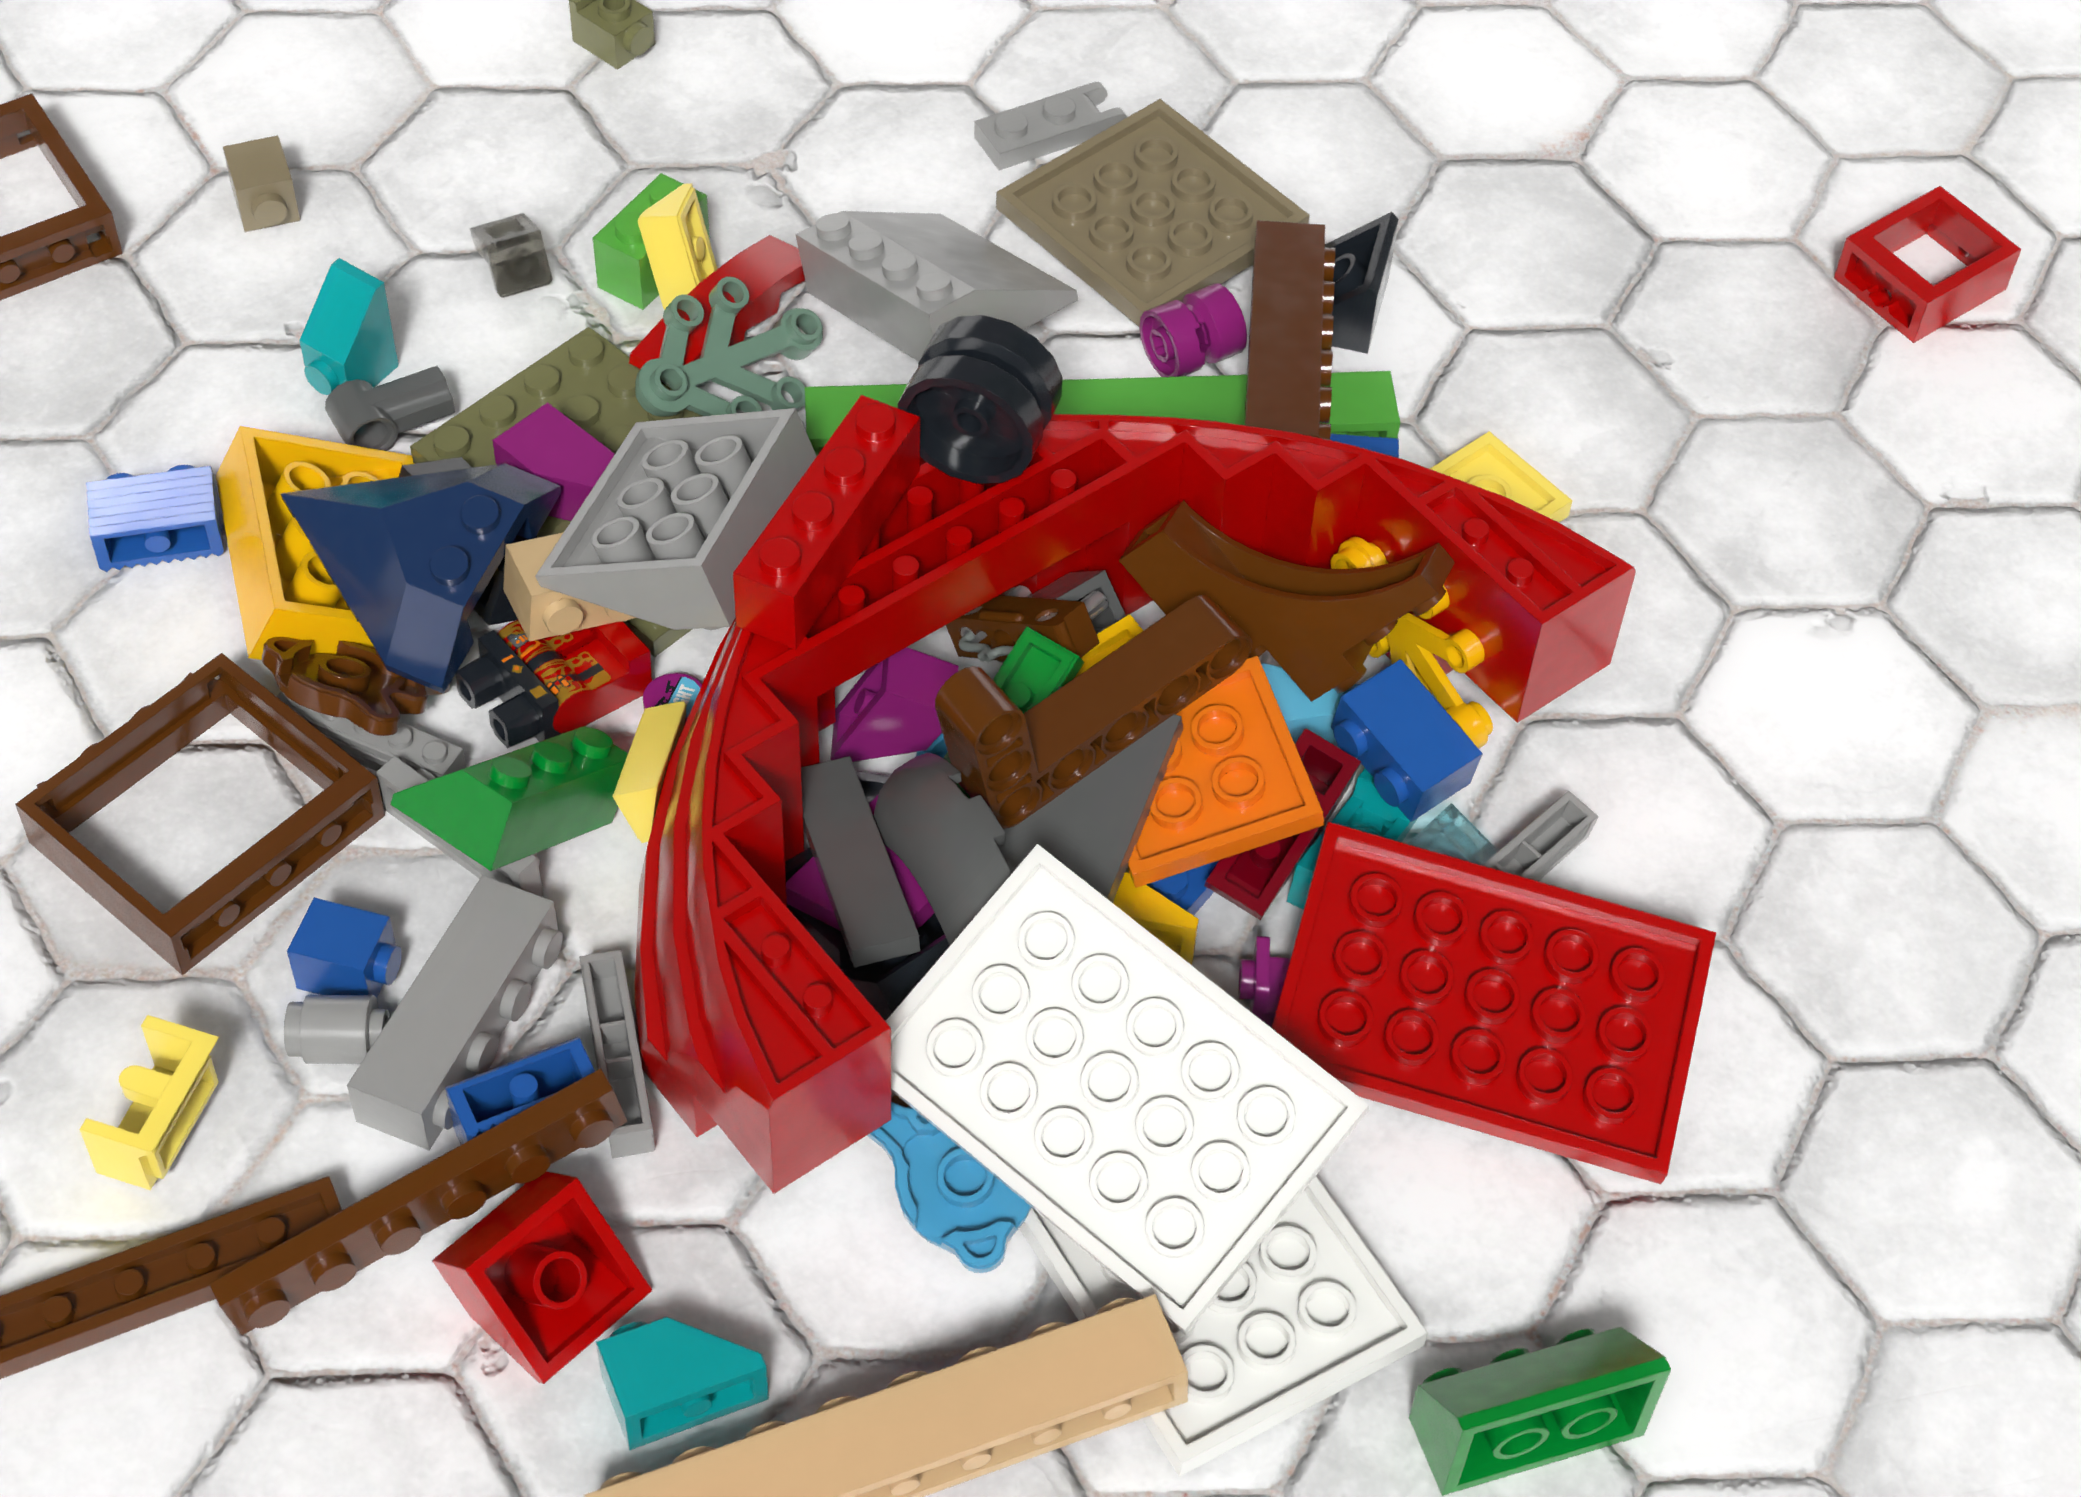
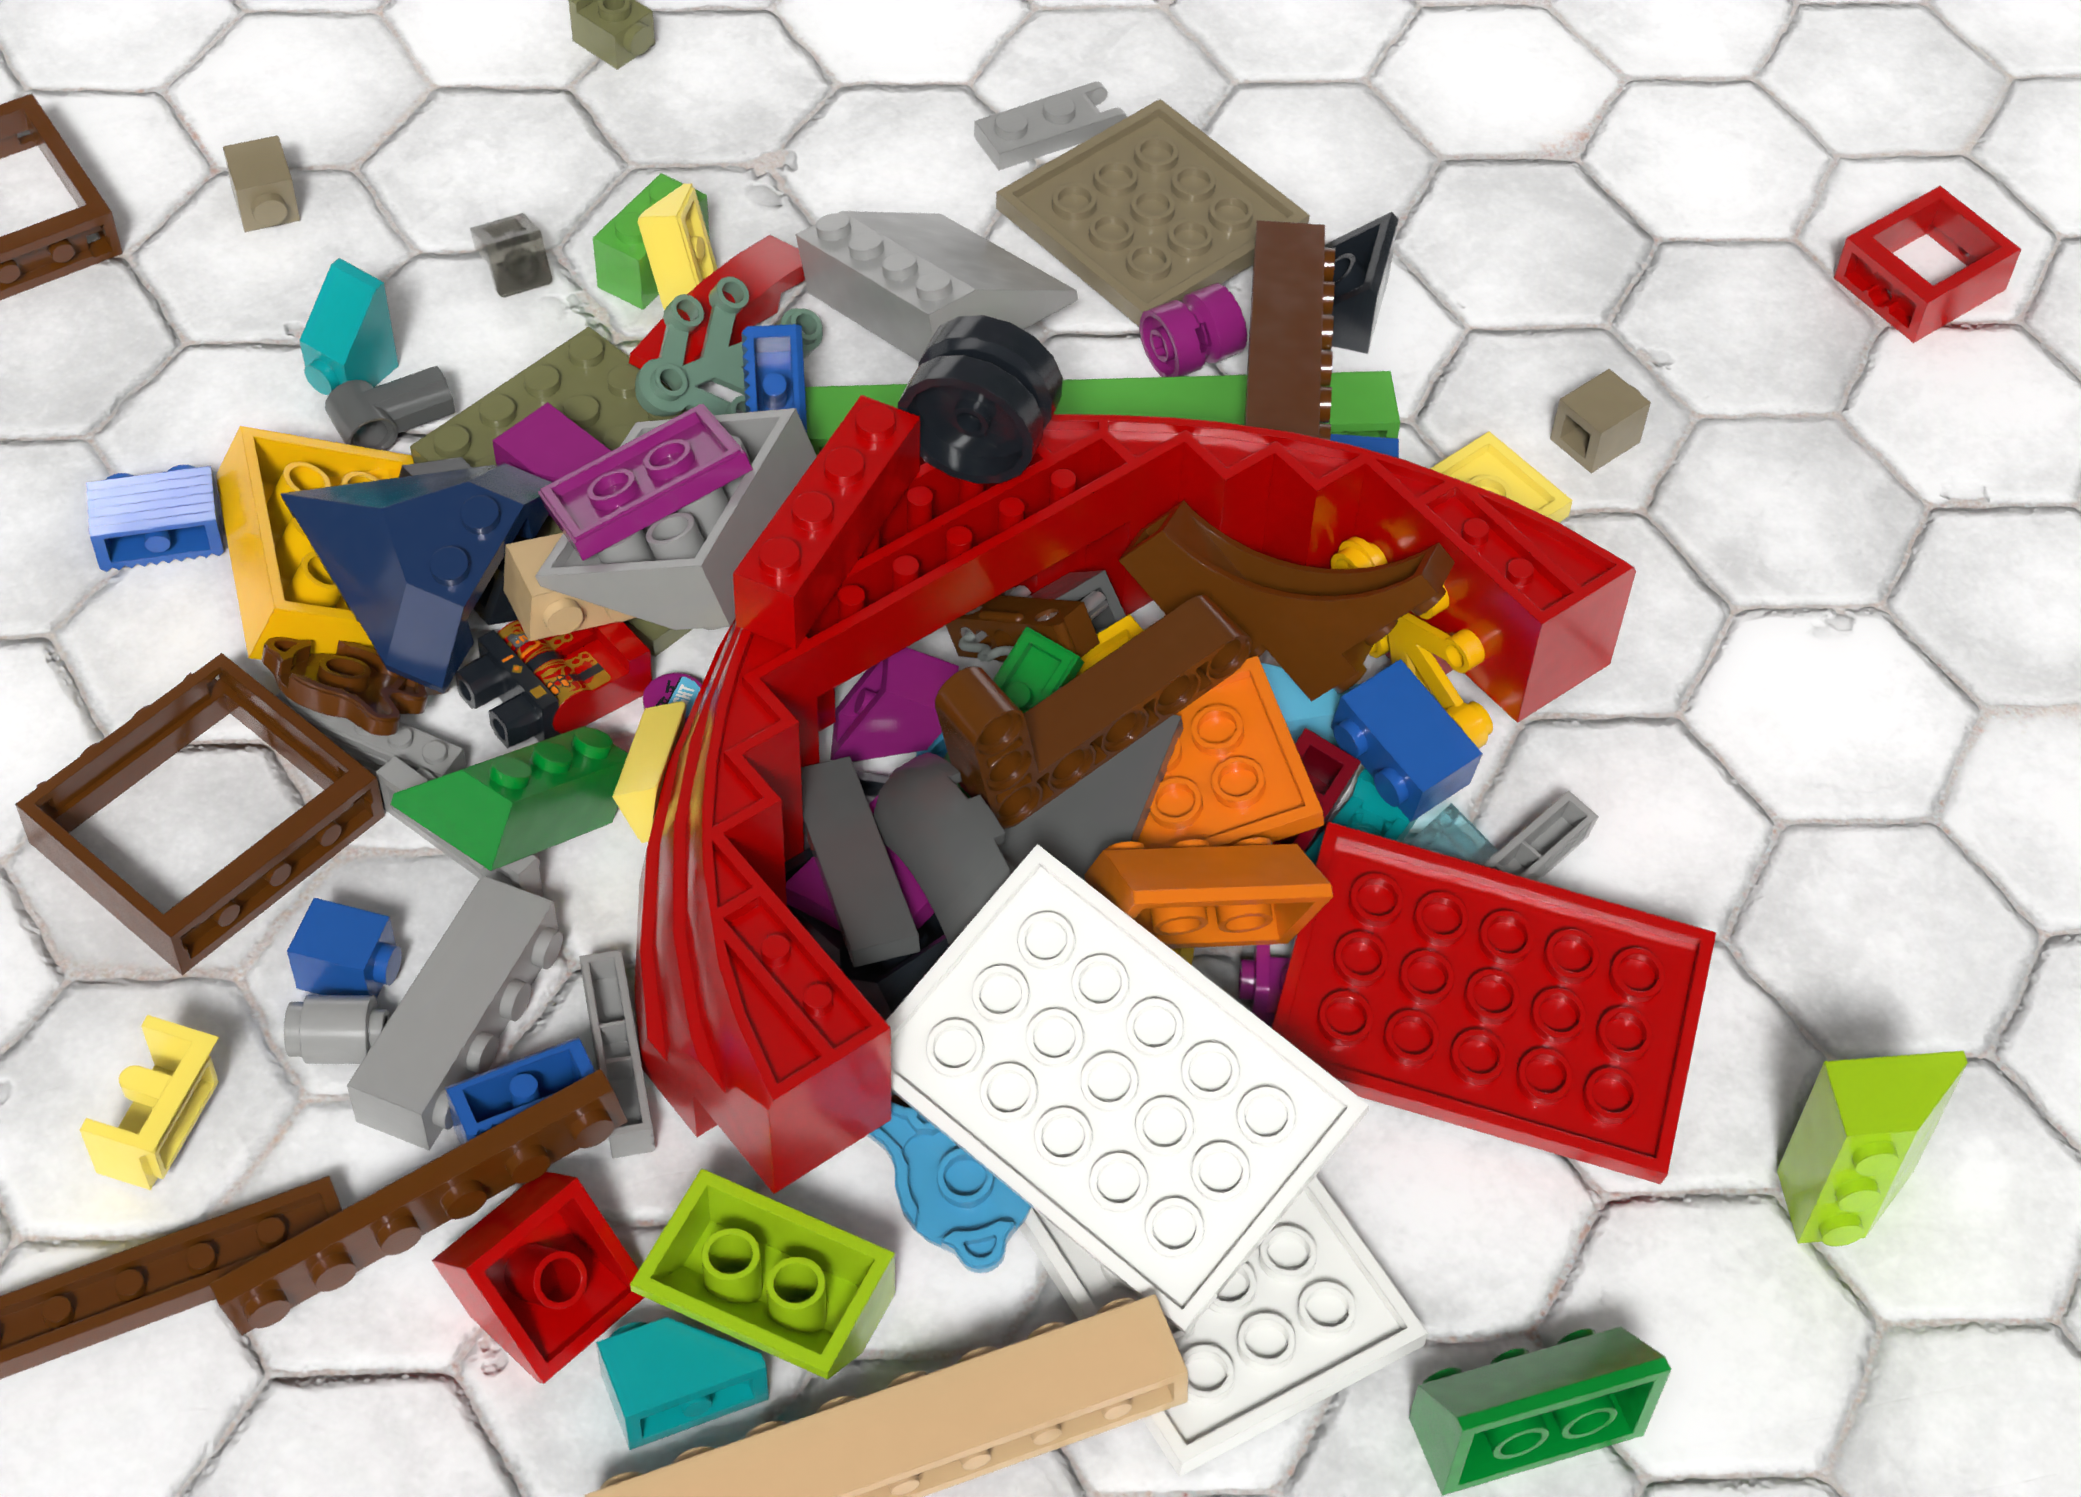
(644, 481): none -> magenta tile
(769, 1275): none -> lime slope
(774, 369): none -> blue brick
(1213, 894): none -> orange slope
(1600, 420): none -> dark tan brick
(1862, 1140): none -> lime slope

